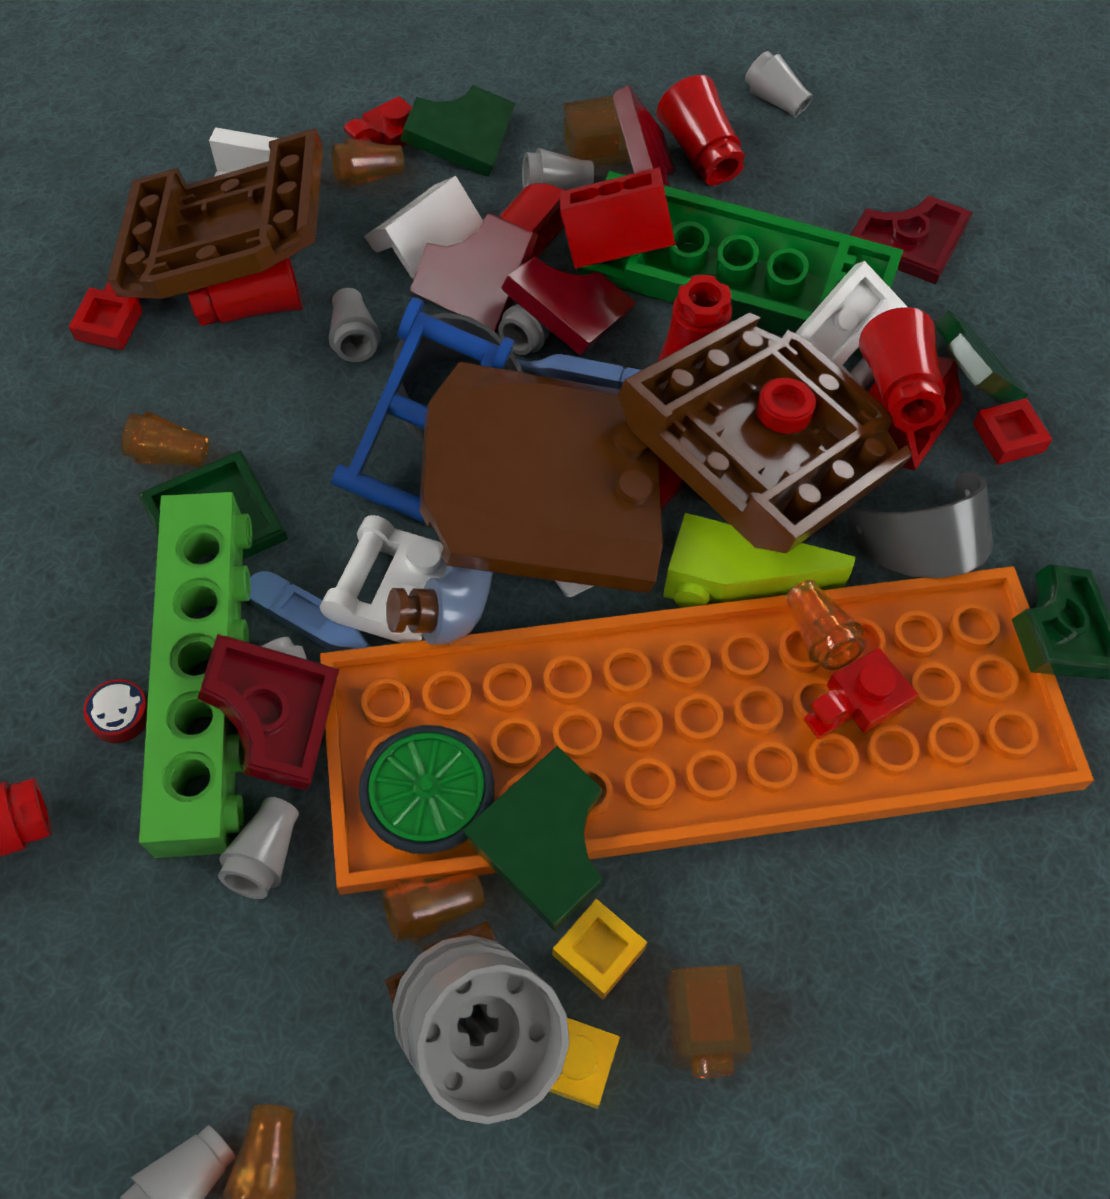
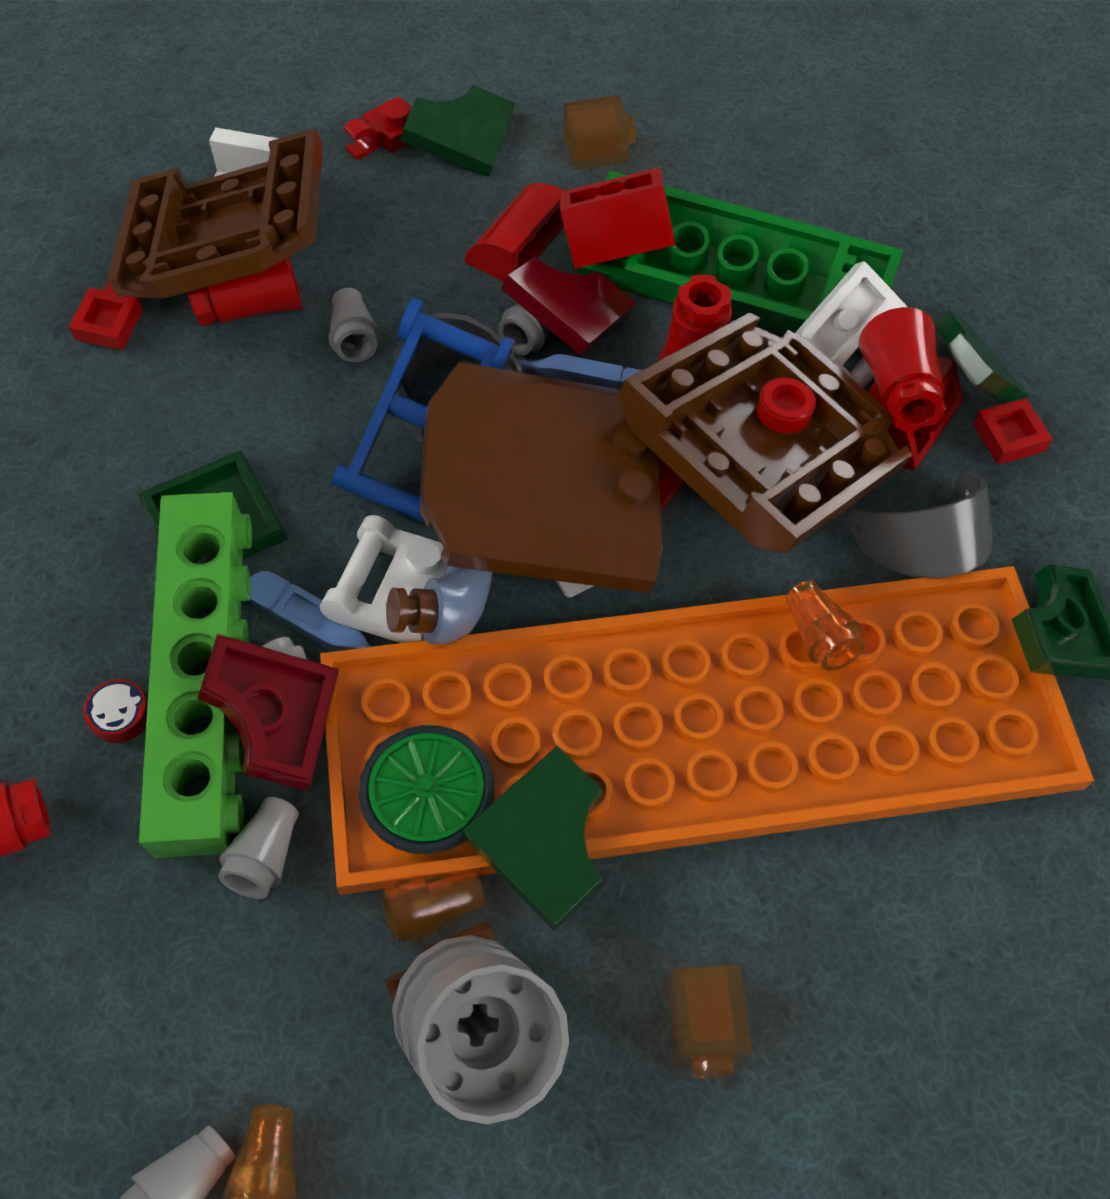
(162, 442): clear orange cone -> none
(365, 161): clear orange cone -> none
(437, 216): white panel -> none
(471, 273): tile -> none
(556, 170): light grey cone -> none
(586, 1064): yellow plate -> none
(599, 948): yellow plate -> none
(642, 135): dark red tile -> none
(701, 128): red plant -> none
(720, 566): lime slope -> none
(777, 84): light grey cone -> none
(862, 691): red plate -> none
(923, 233): dark red tile -> none

